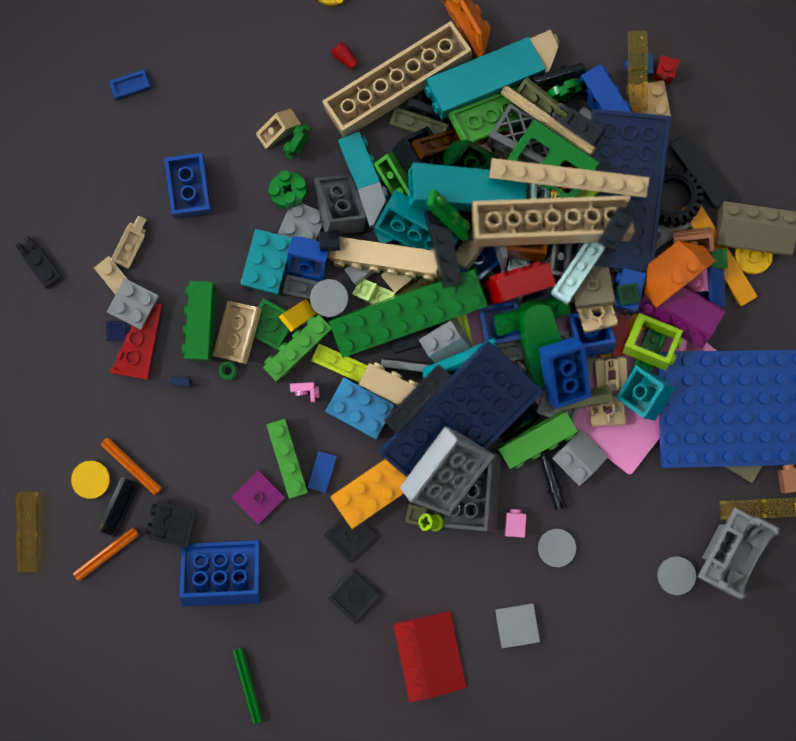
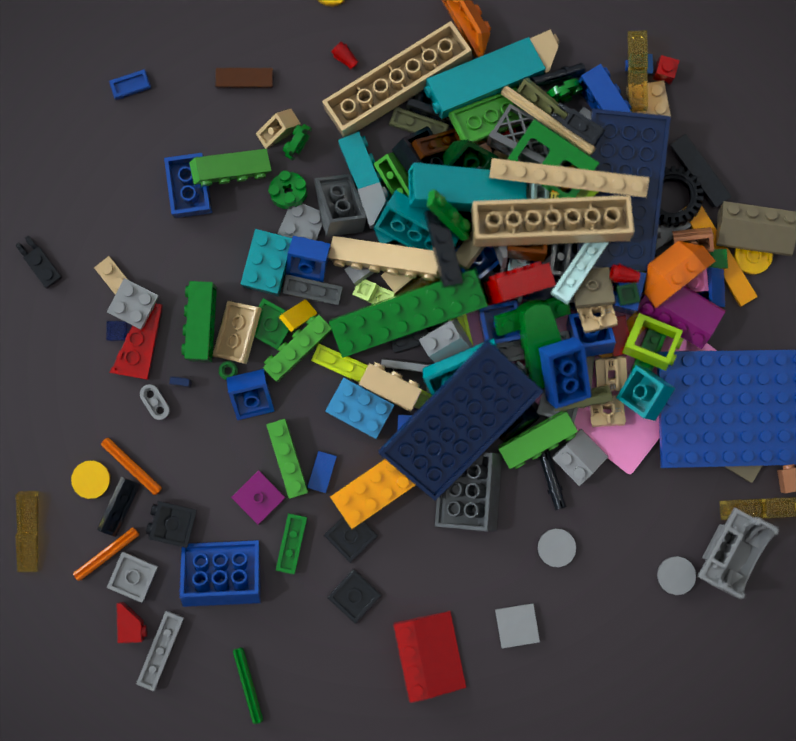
(129, 243): tan hinge -> none
(129, 625): none -> red slope
(132, 577): none -> light grey plate
(155, 402): none -> light grey plate
(160, 650): none -> light grey plate
(230, 166): none -> bright green brick
(244, 77): none -> reddish brown tile
(250, 394): none -> blue slope
(291, 543): none -> green plate
(303, 388): bright pink bracket -> none
(329, 241): black tile -> none
(329, 298): light grey tile -> none
(413, 514): olive tile -> none
(417, 398): black plate -> none
(433, 522): lime bush -> none
(446, 472): light grey slope -> none
(515, 523): bright pink brick -> none
(617, 226): black hinge -> none
(623, 274): none -> red cone

